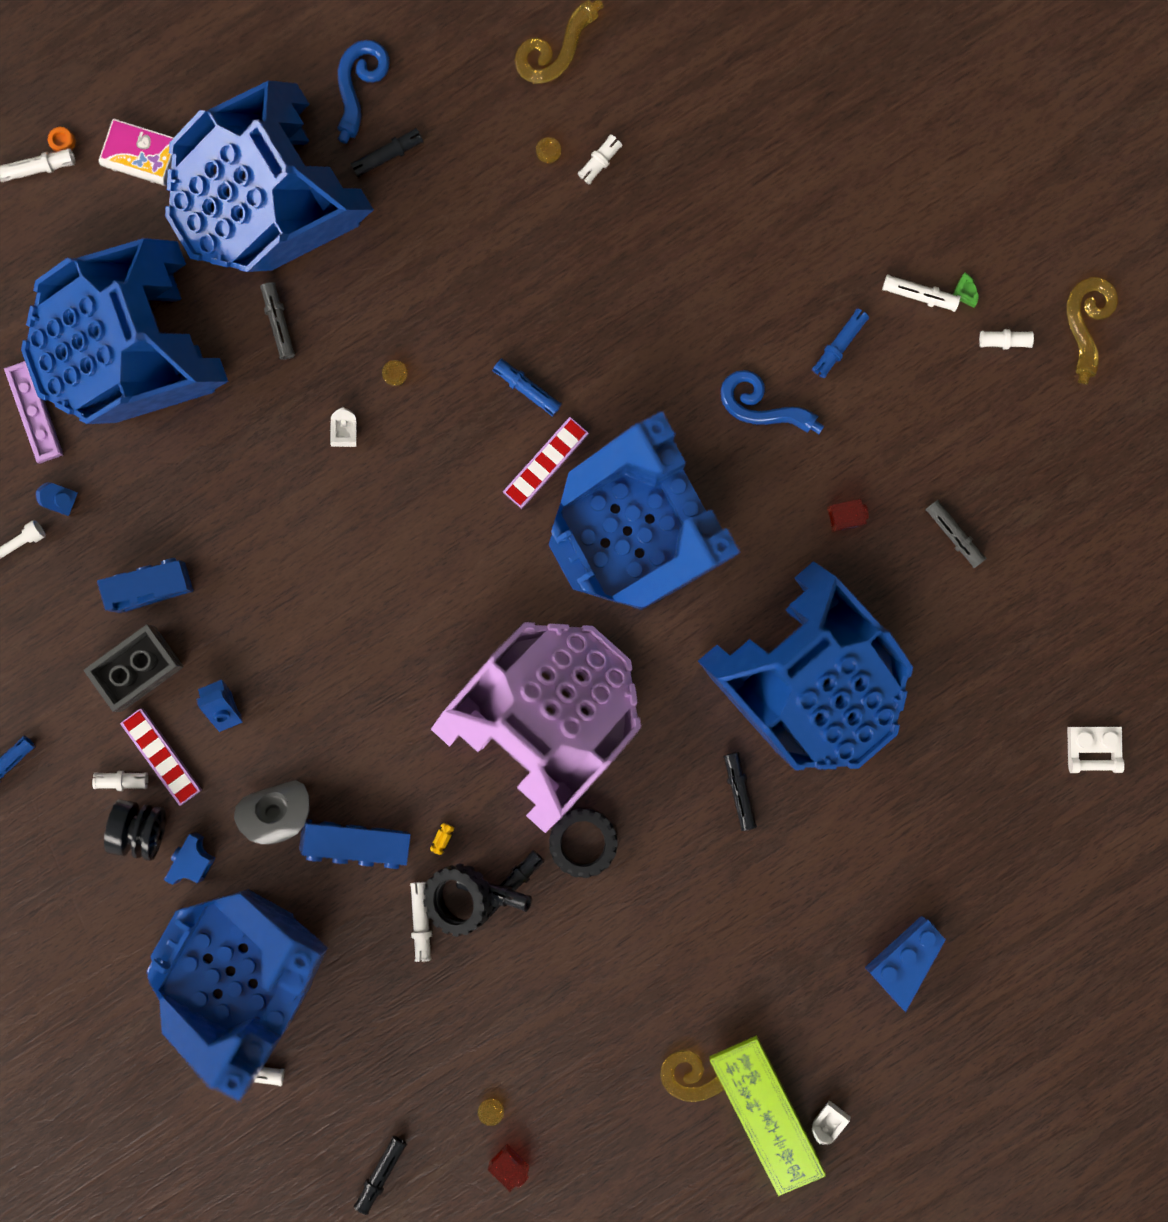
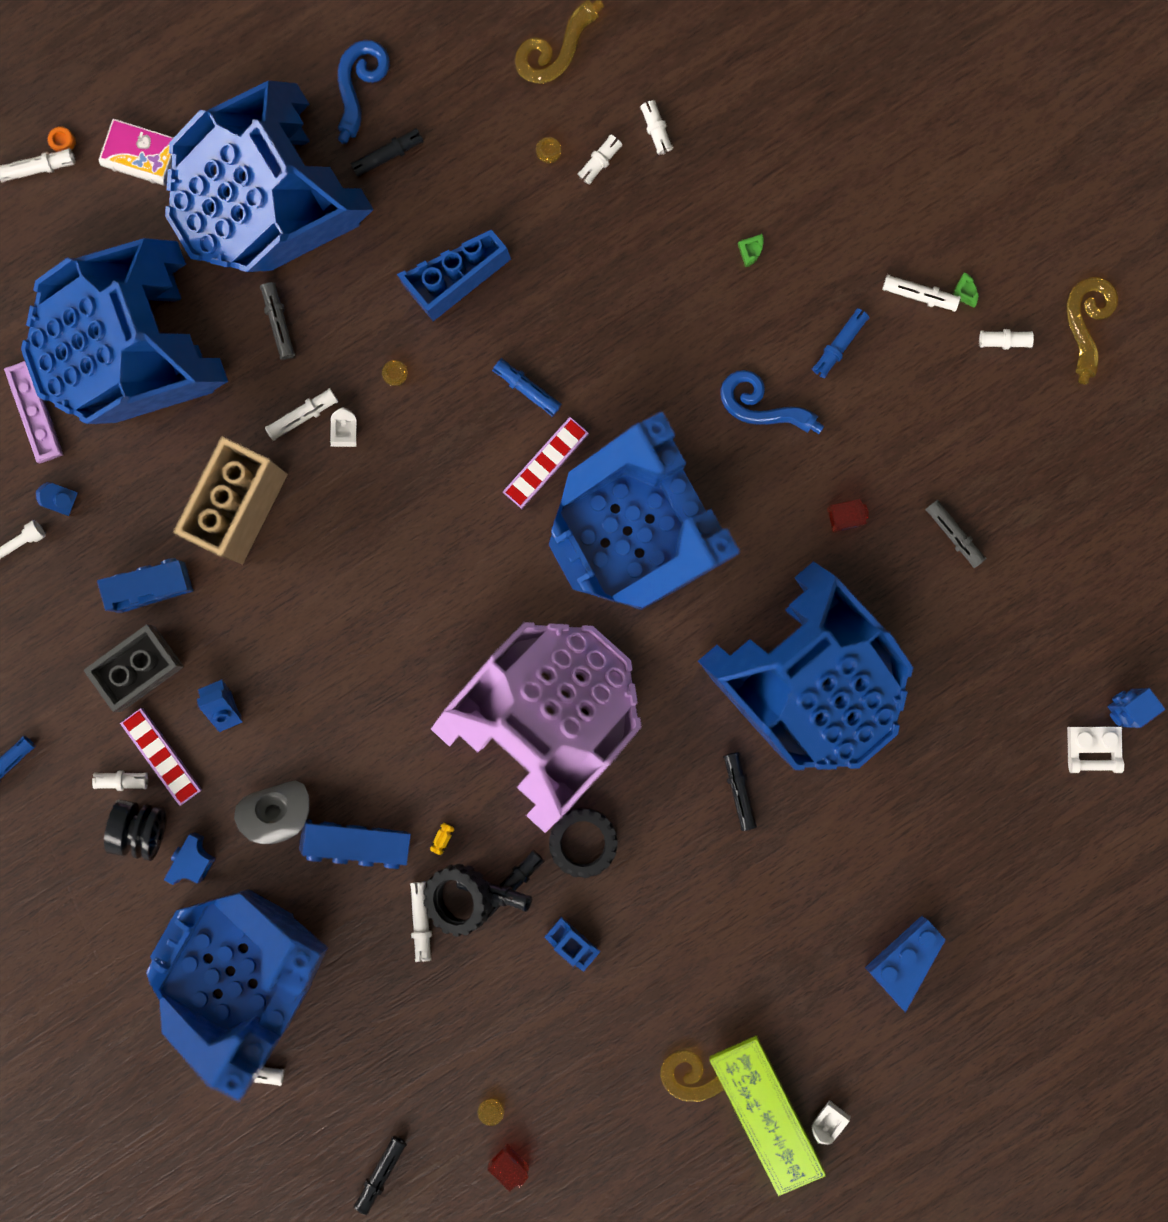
(231, 501): none -> tan brick
(311, 408): none -> white pin
(455, 273): none -> blue wedge
(571, 944): none -> blue brick
(656, 127): none -> white pin
(751, 249): none -> bright green tile
(1135, 707): none -> blue brick

